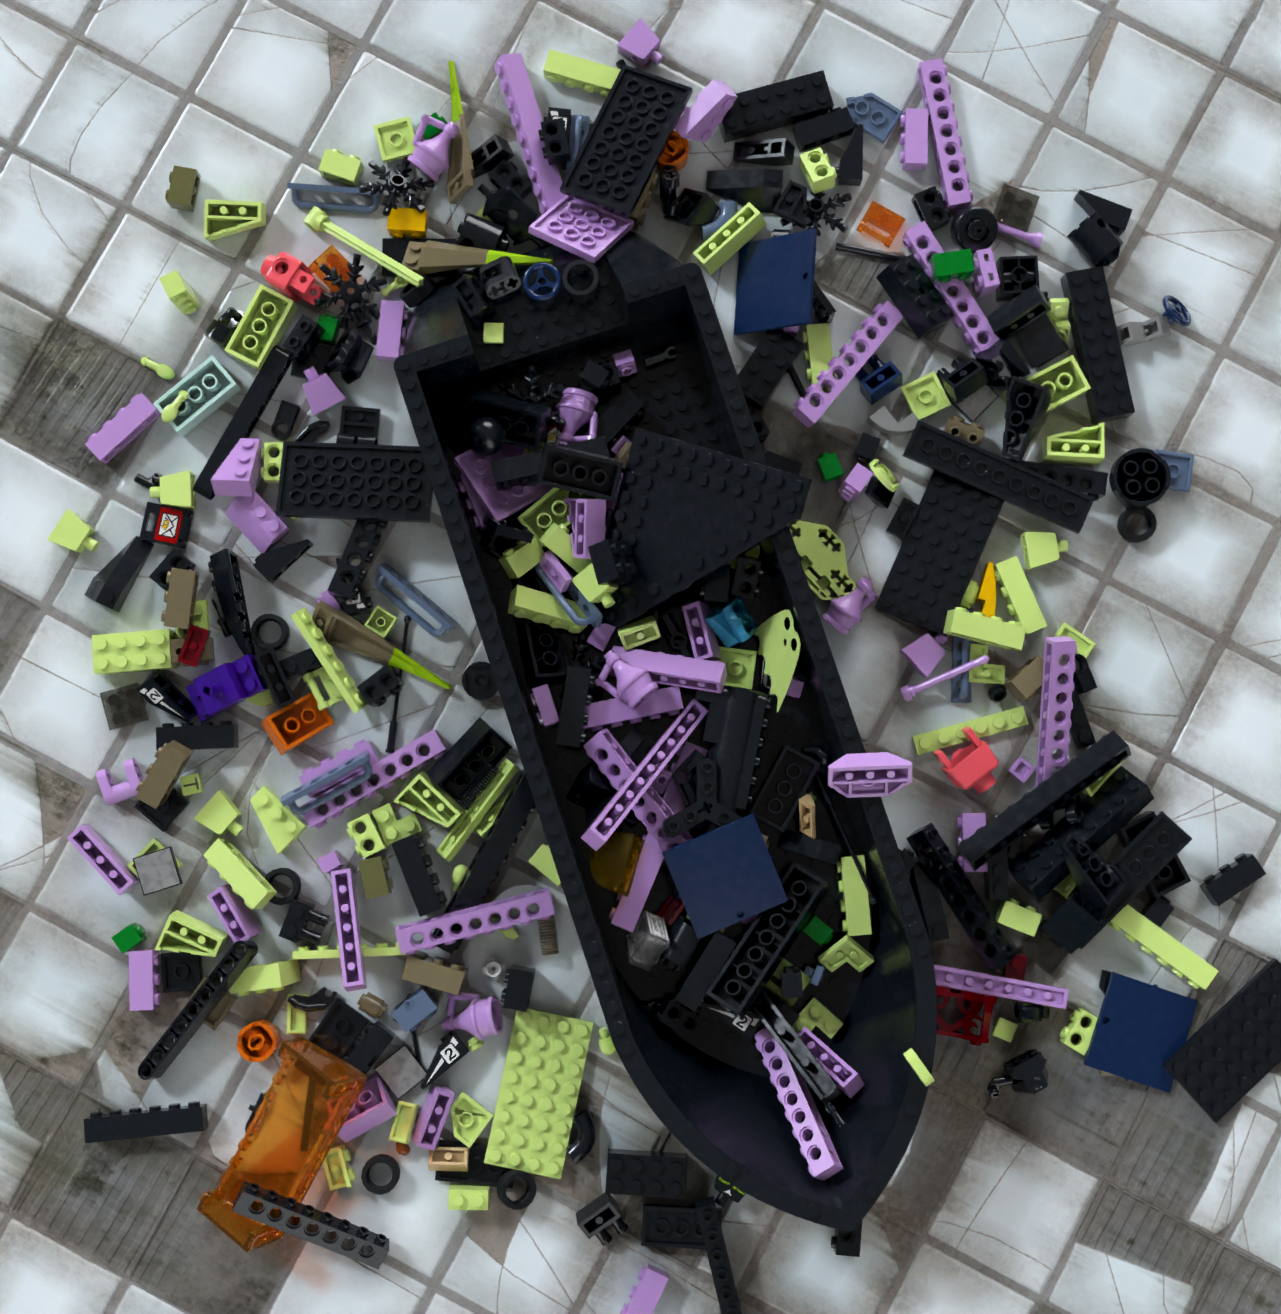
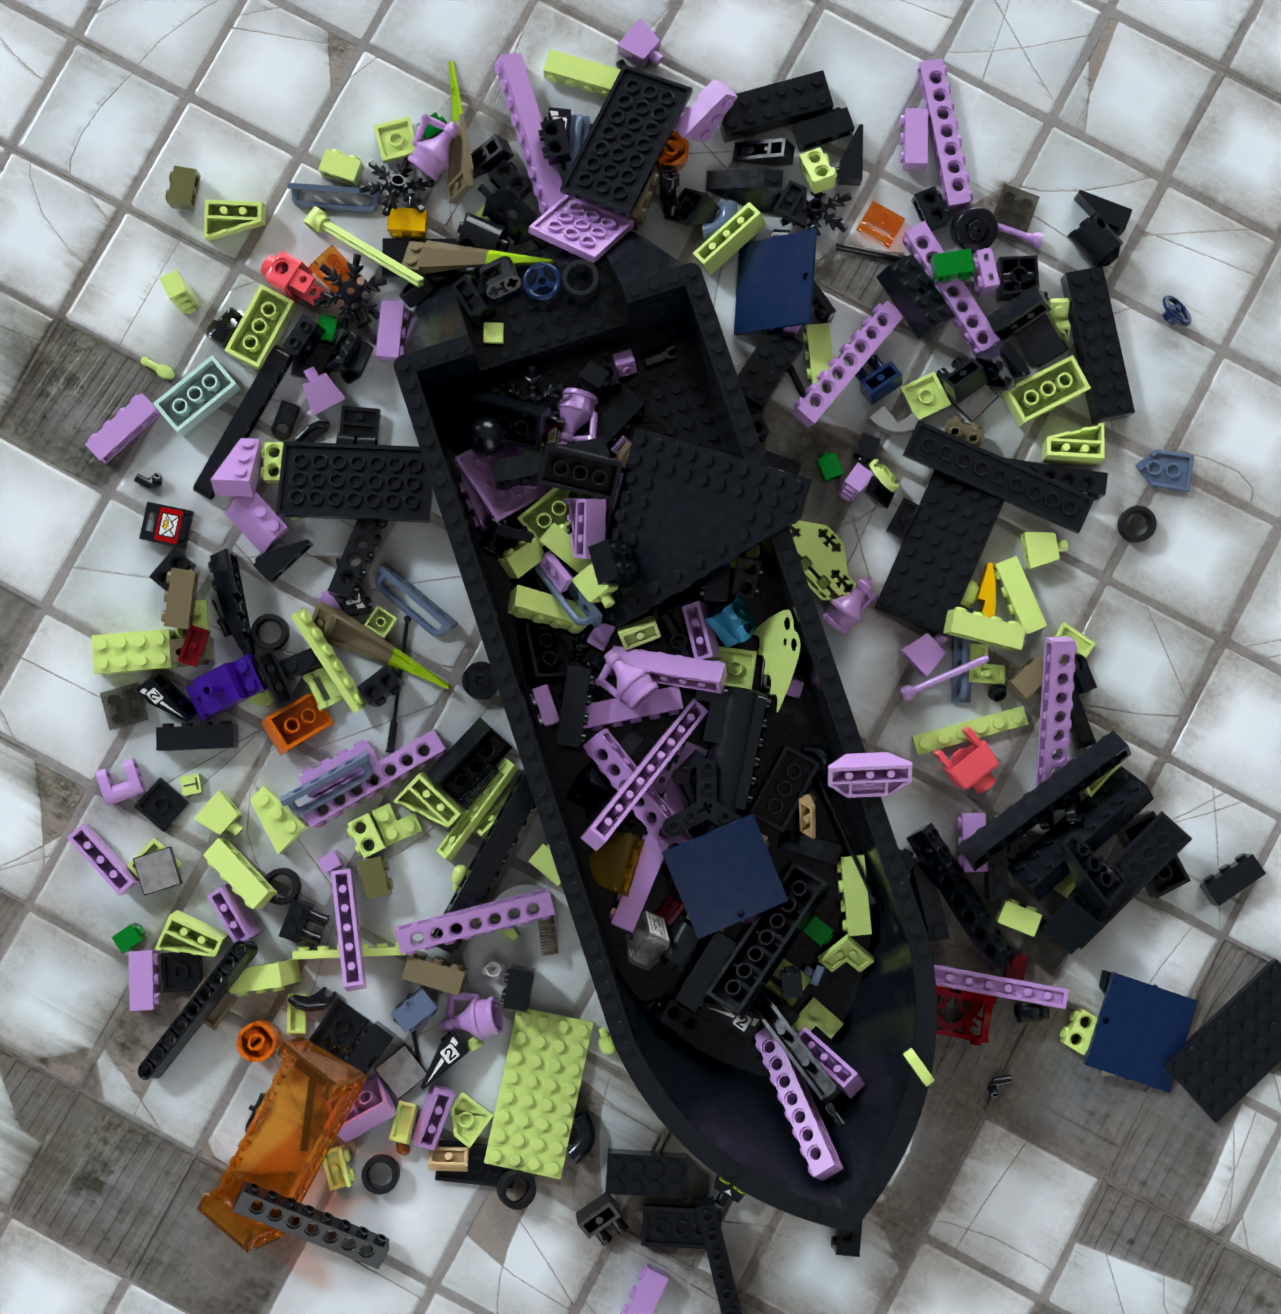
(74, 533): yellowish green torso -> none
(117, 578): black wedge -> none
(145, 1123): black brick -> none
(163, 773): dark tan brick -> none
(171, 411): yellowish green piece -> none
(176, 490): yellowish green torso -> none
(372, 1005): dark tan brick -> none
(398, 283): yellowish green piece -> none
(419, 874): black brick -> none
(468, 1197): yellowish green brick -> none
(875, 115): sand blue tile -> none
(1004, 1029): yellowish green tile -> none
(1021, 769): lavender plate -> none
(1024, 412): black wedge -> none
(1027, 1072): black piece -> none
(1141, 332): light grey brick -> none
(1148, 474): black cylinder -> none
(1157, 910): black brick -> none
(1164, 947): yellowish green brick -> none

